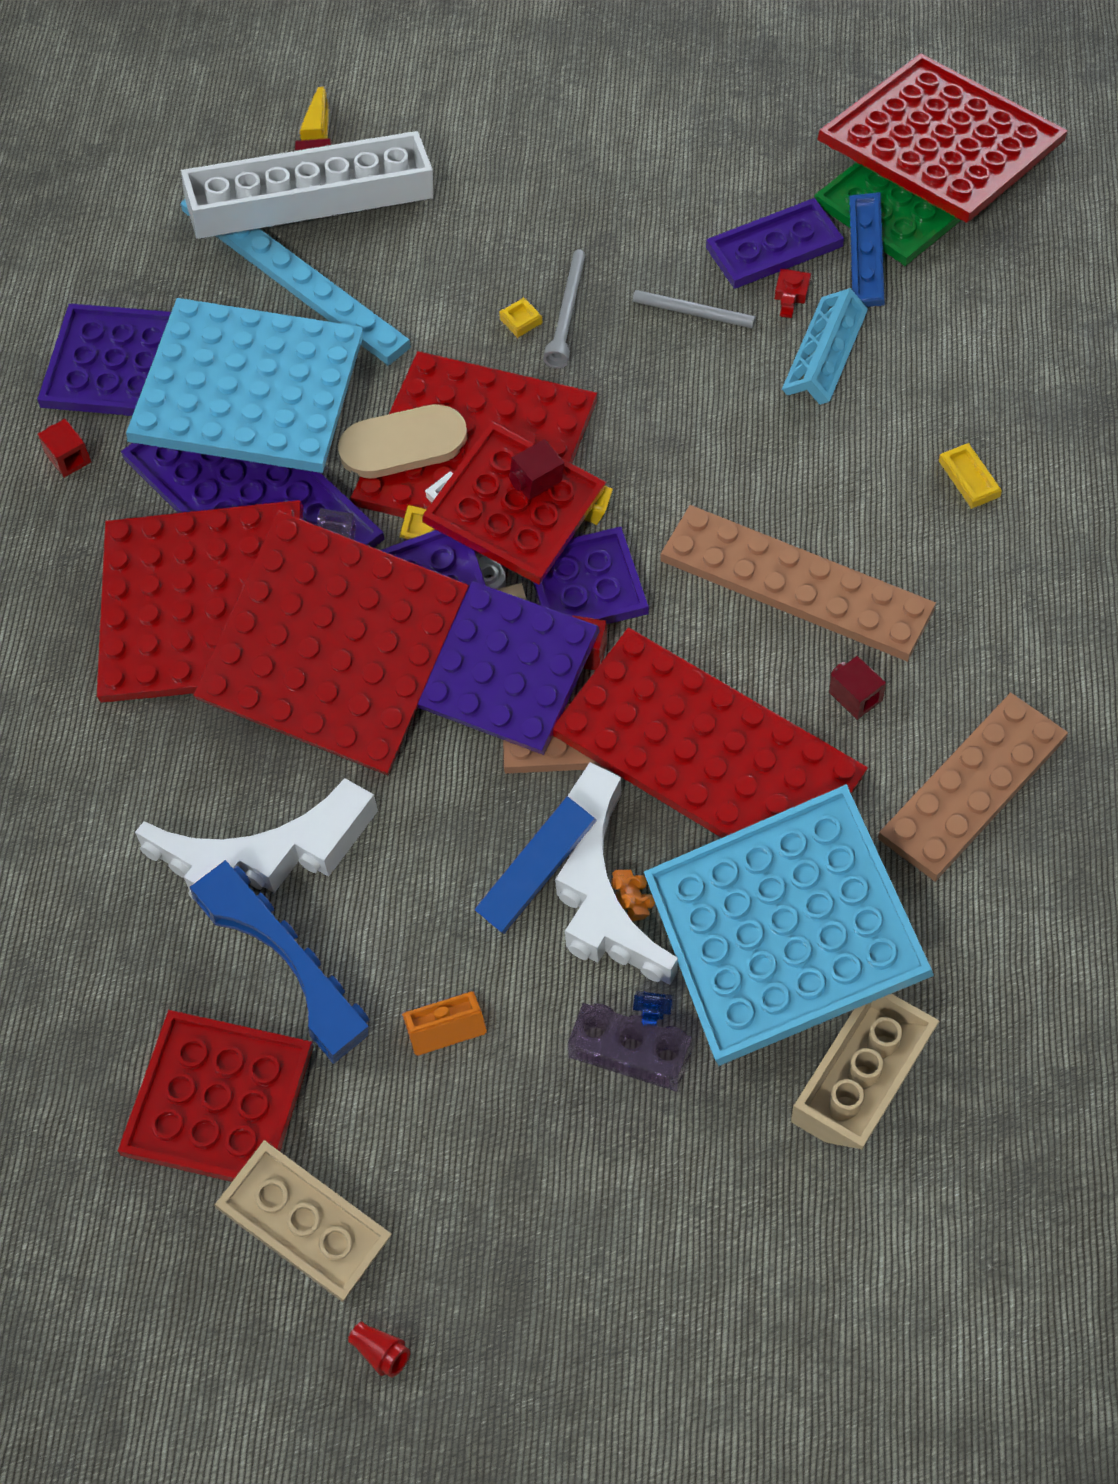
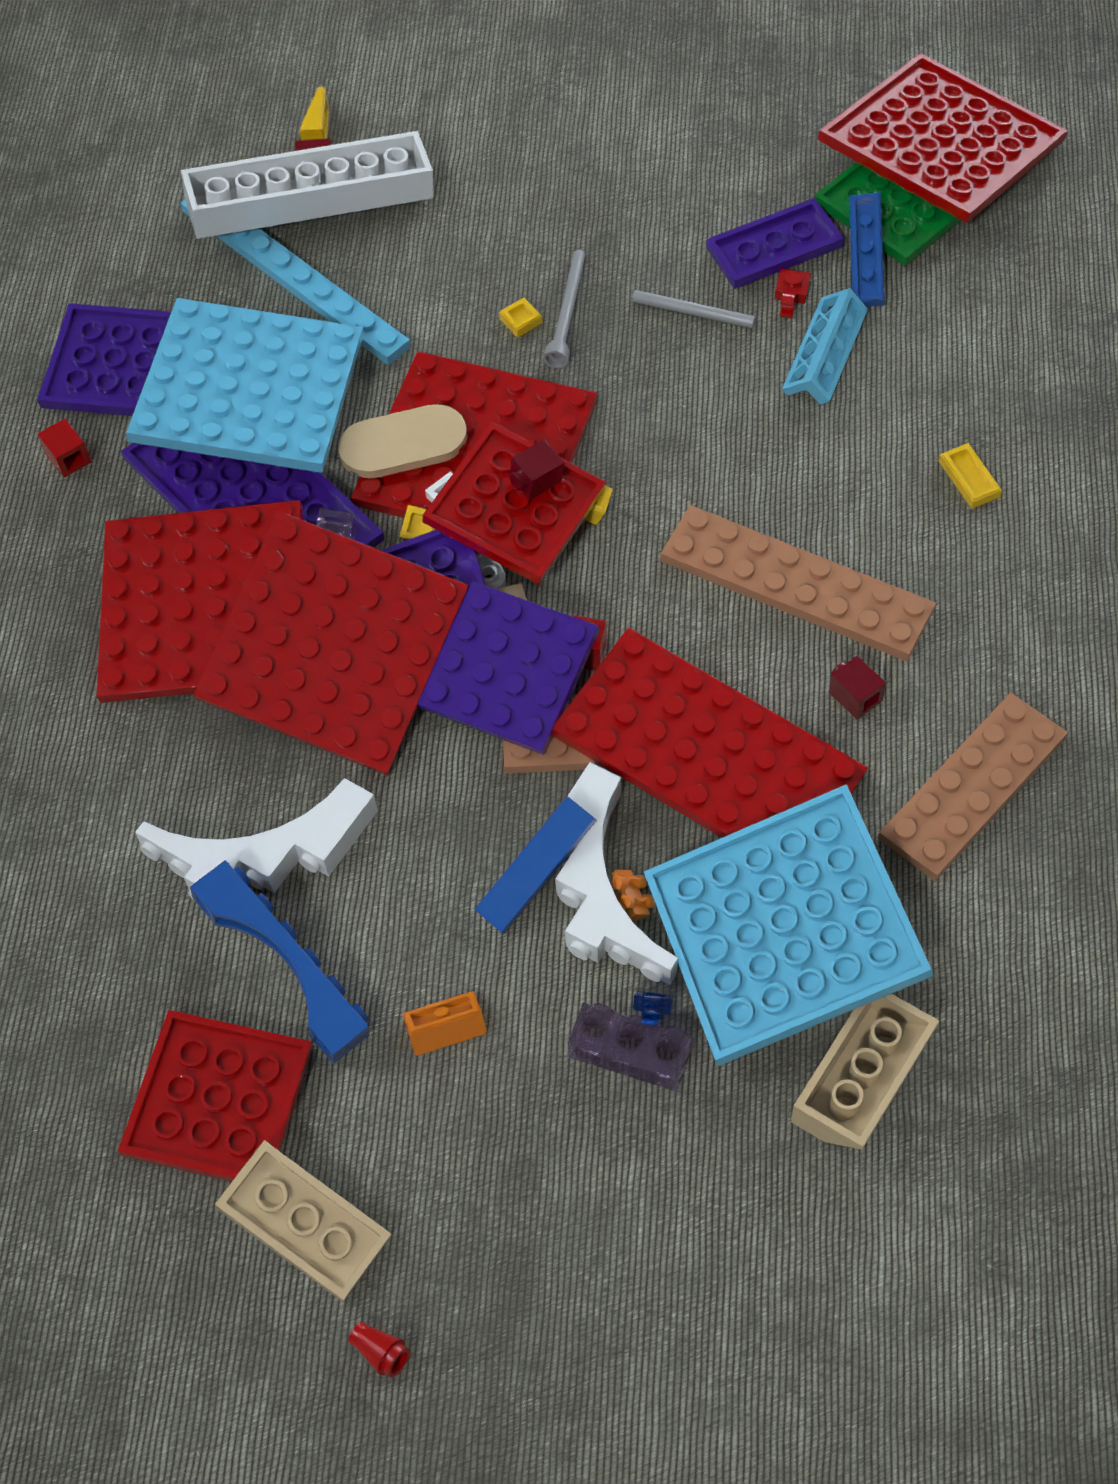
(594, 579): dark purple plate -> none

